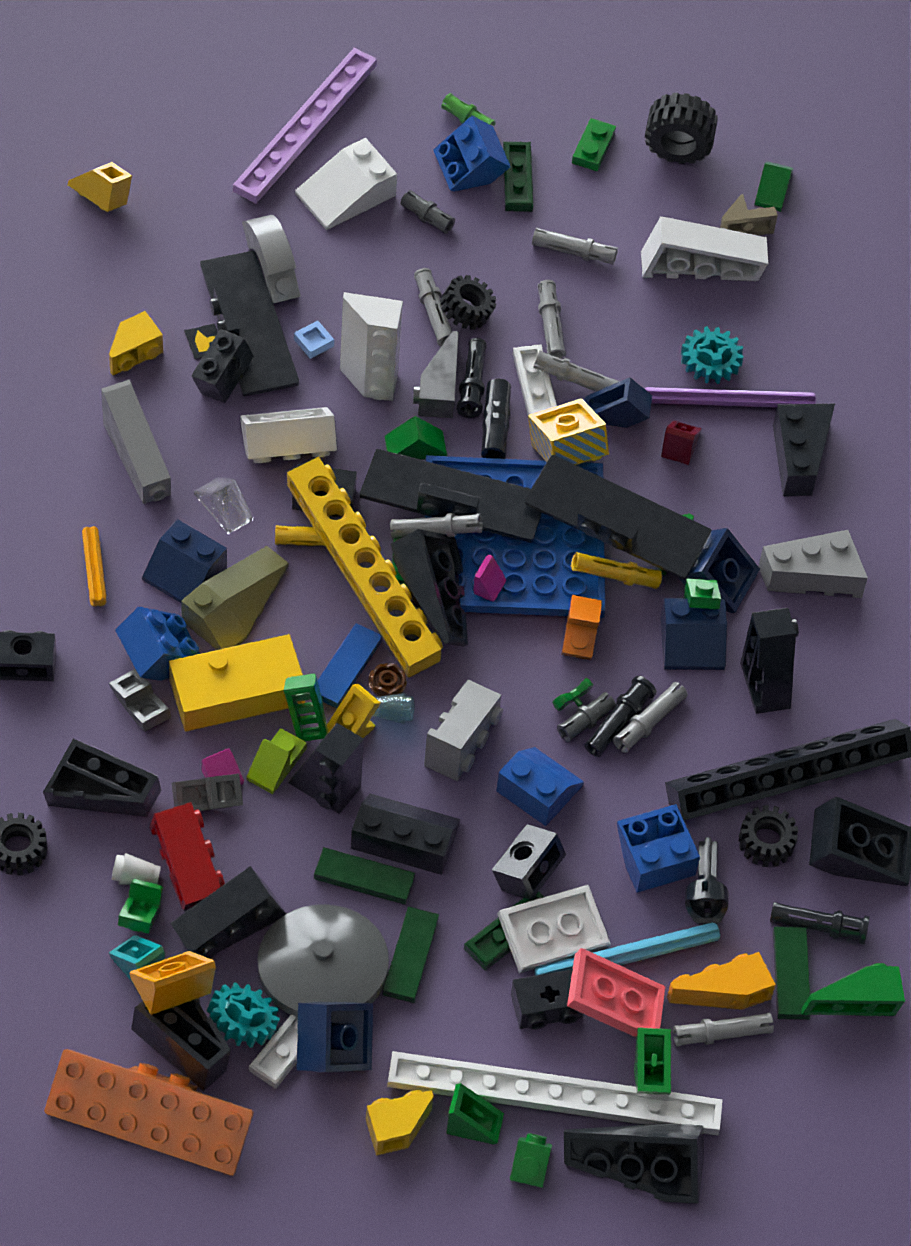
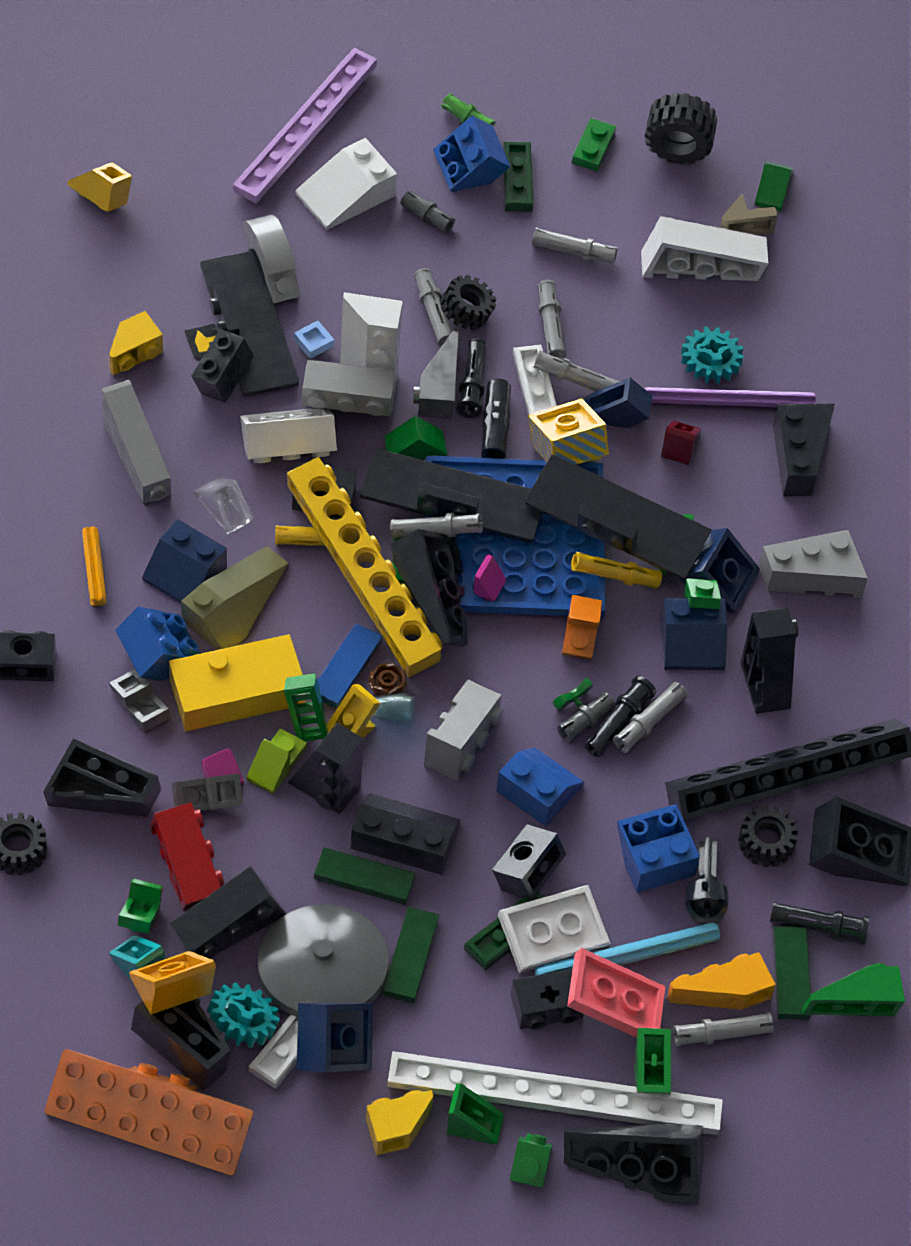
(130, 867): white cone -> none
(348, 388): none -> light grey slope

